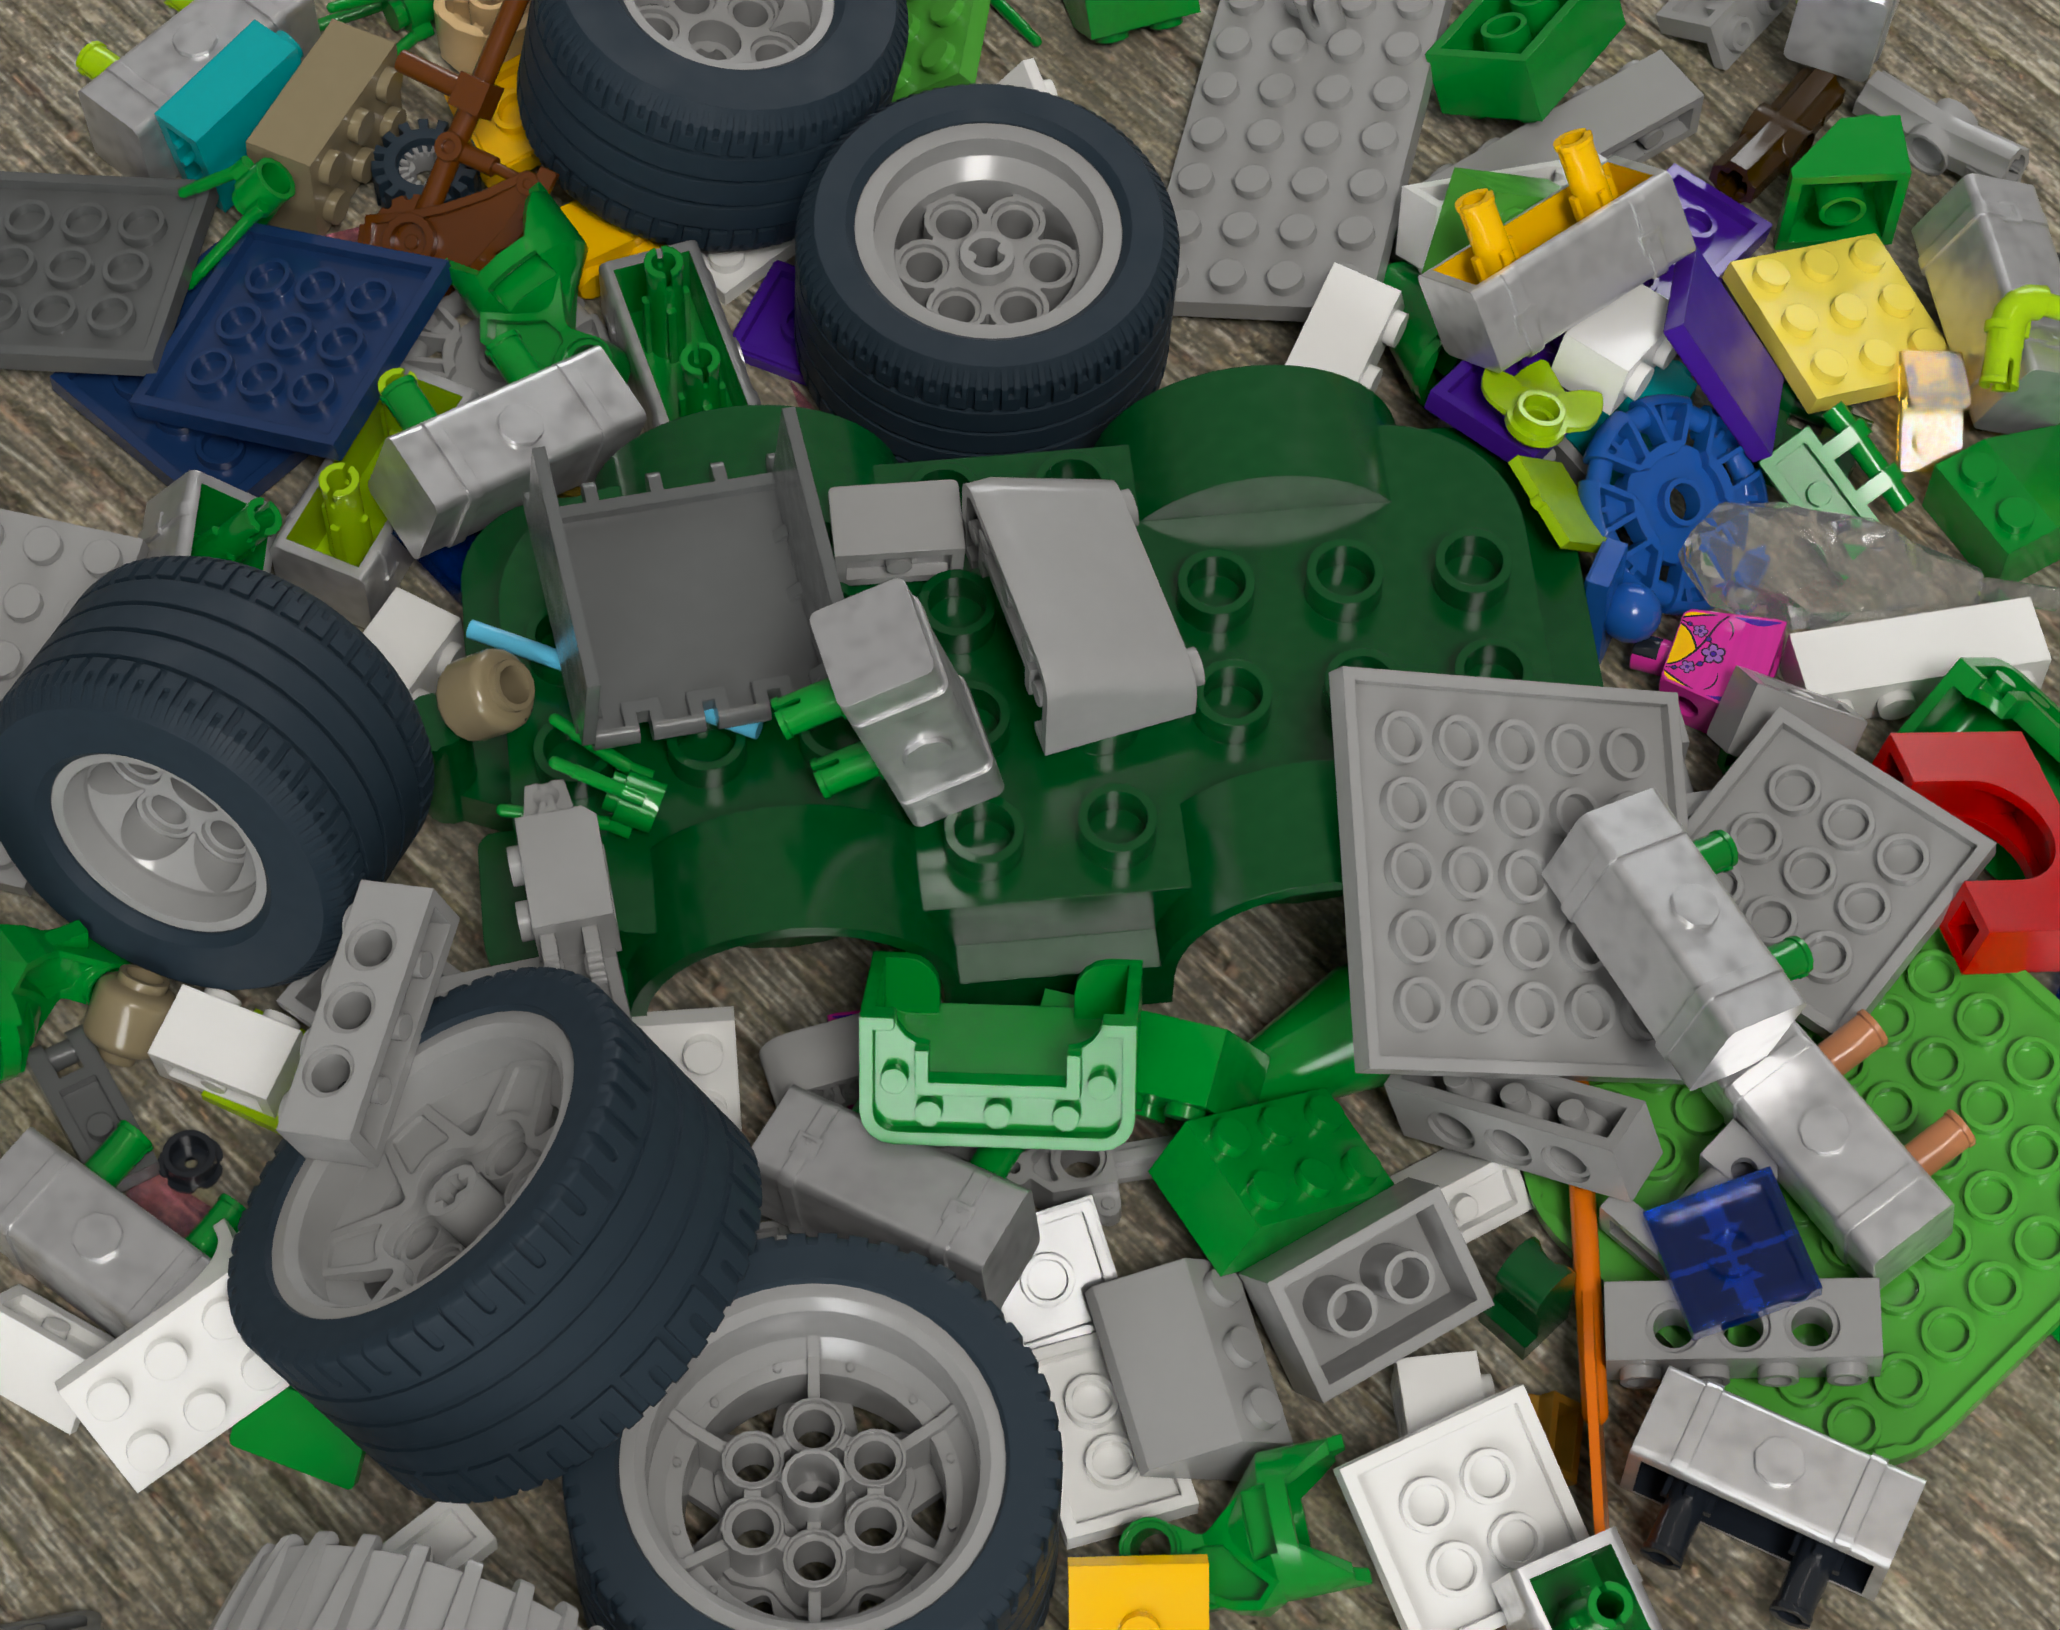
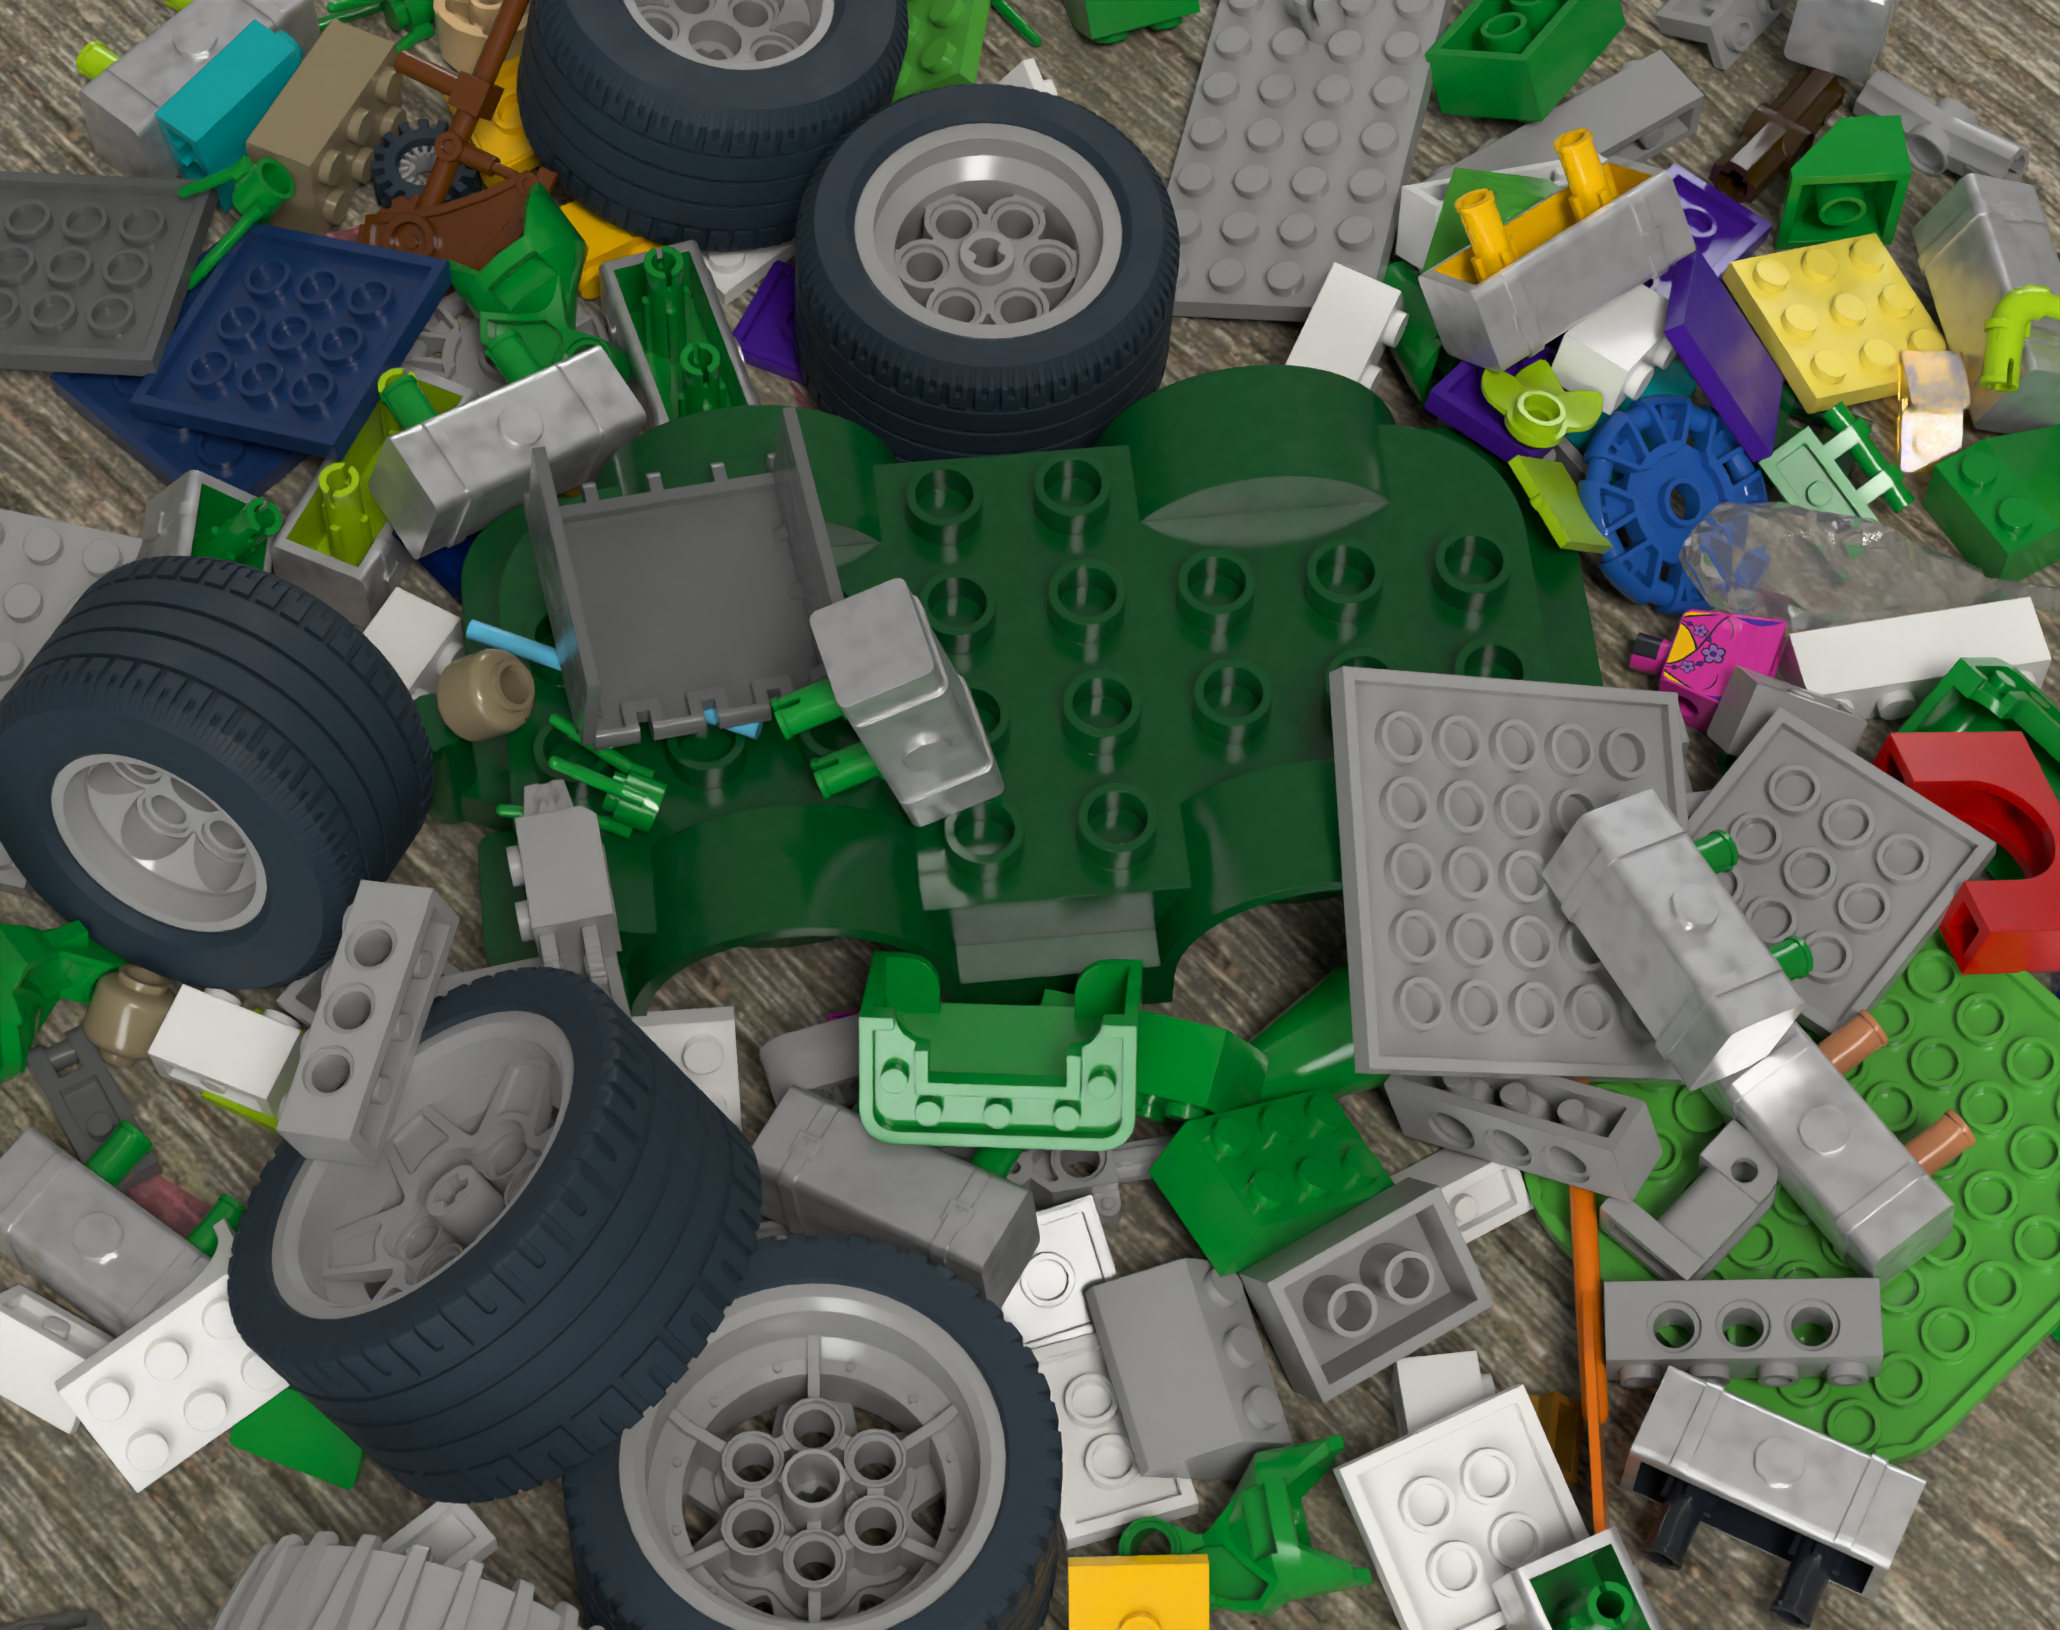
(190, 1146): black plate -> none
(896, 531): light grey panel -> none
(1080, 606): light grey windscreen -> none
(1529, 1298): dark green leg -> none
(1616, 609): blue tile -> none
(1732, 1253): clear blue tile -> none

